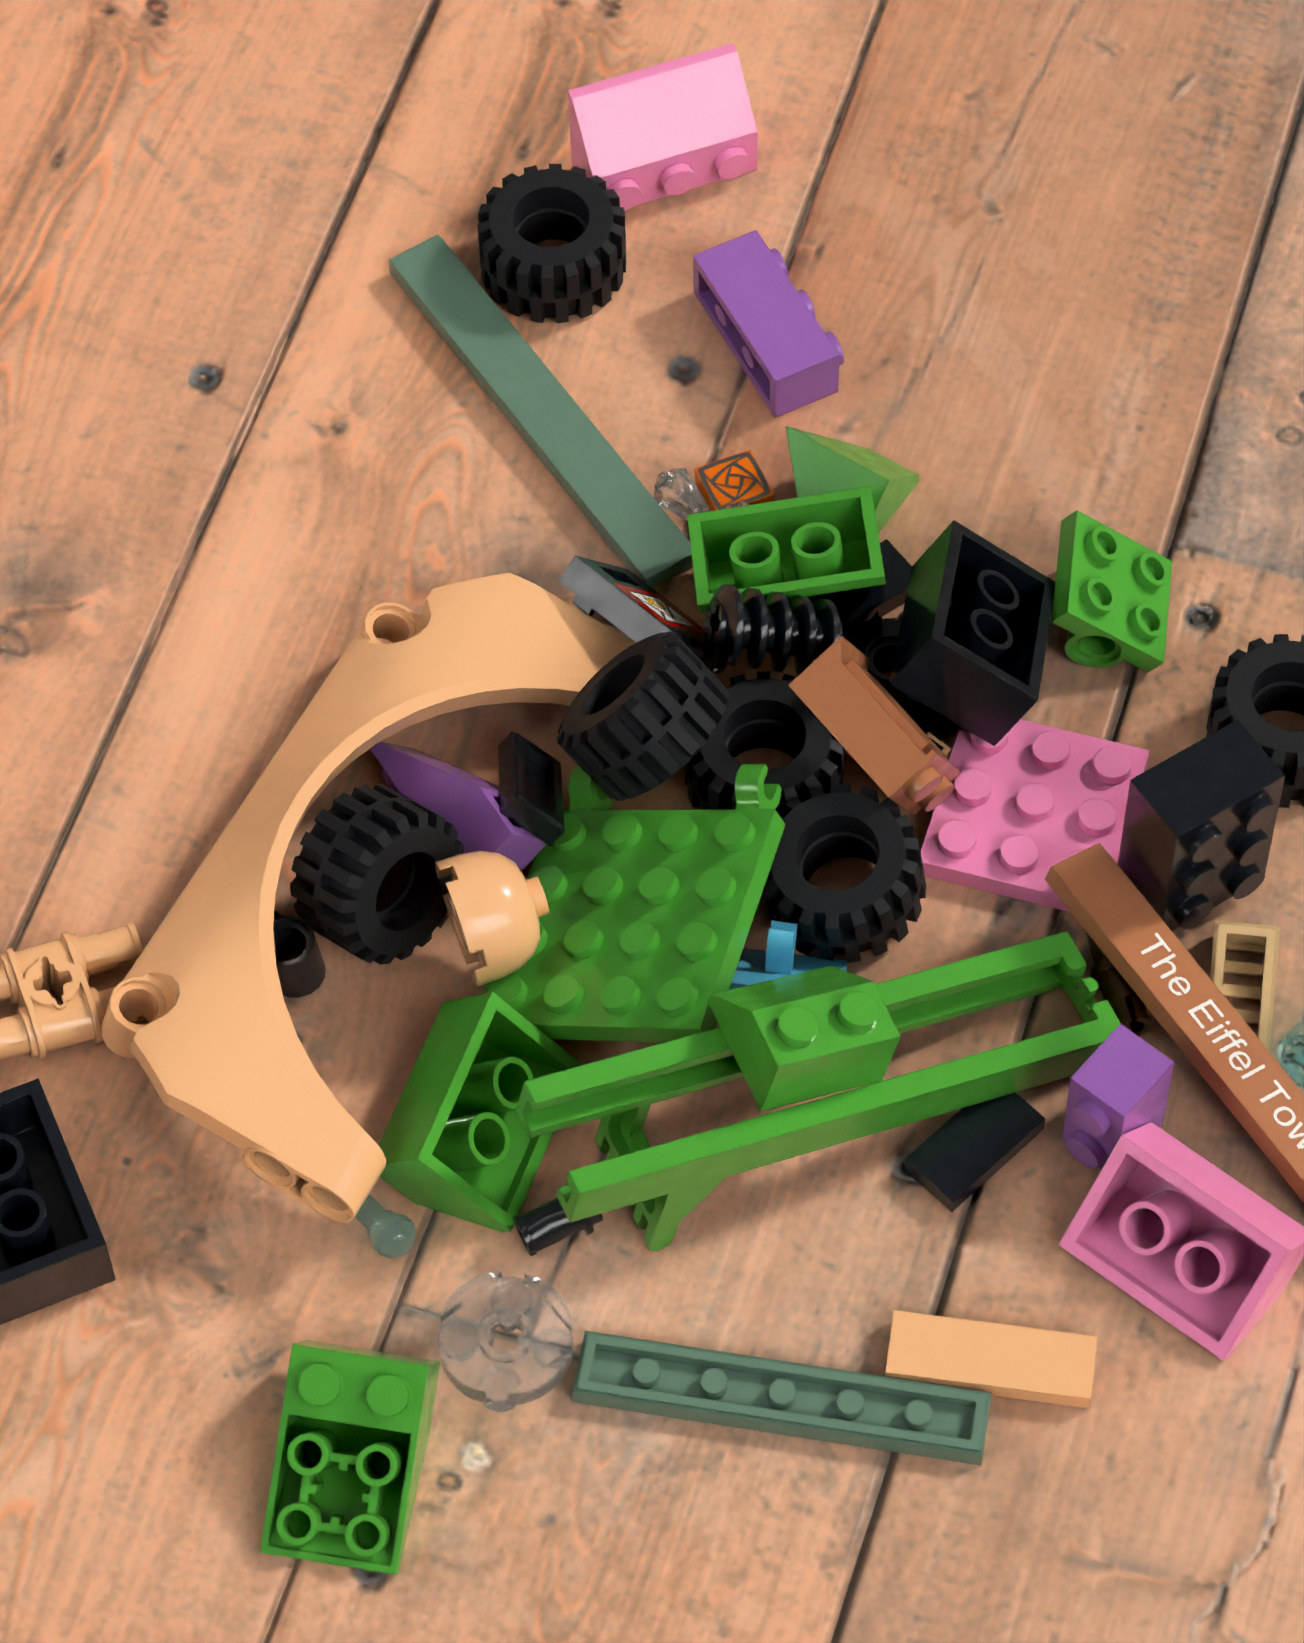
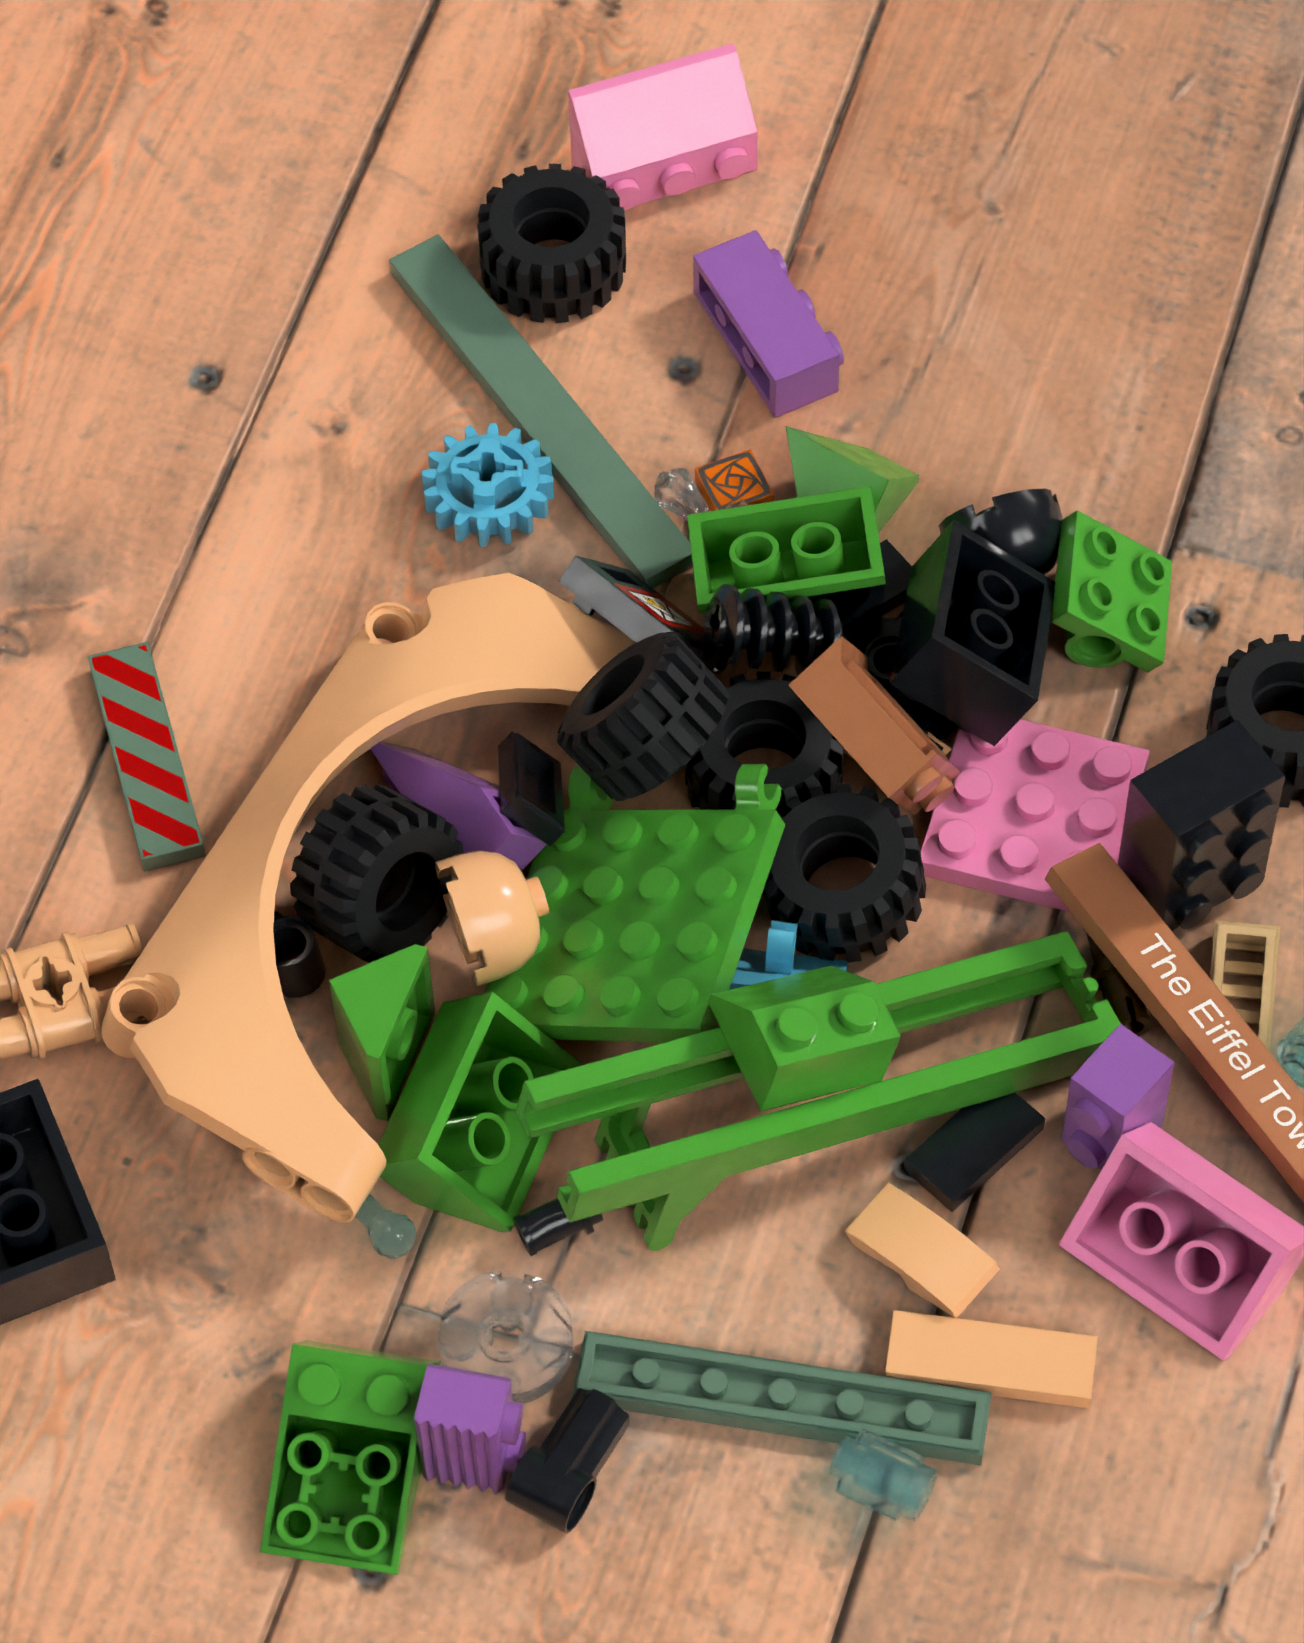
(146, 756): none -> tile
(383, 1022): none -> bright green slope
(468, 1428): none -> medium lavender brick
(488, 484): none -> medium azure gear
(561, 1475): none -> black piece
(882, 1476): none -> clear light blue brick
(923, 1249): none -> light nougat slope
(1020, 523): none -> black cylinder

